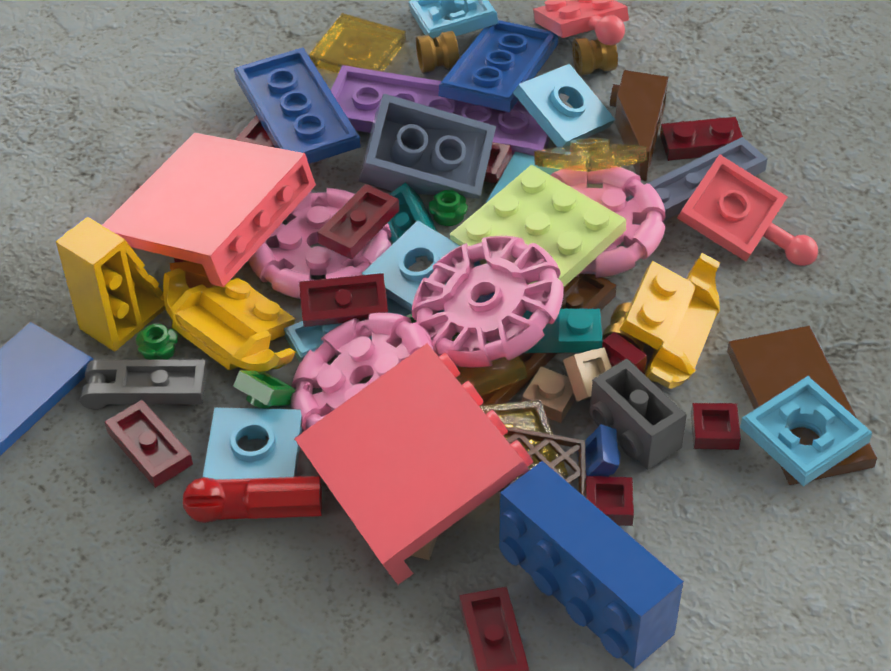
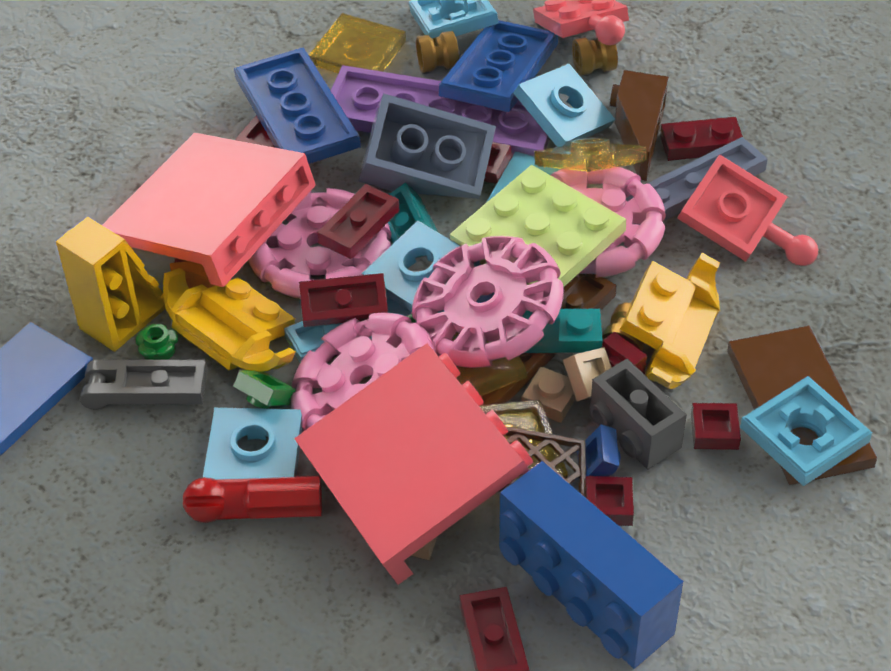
(148, 443): plate -> none
(448, 207): green plate -> none

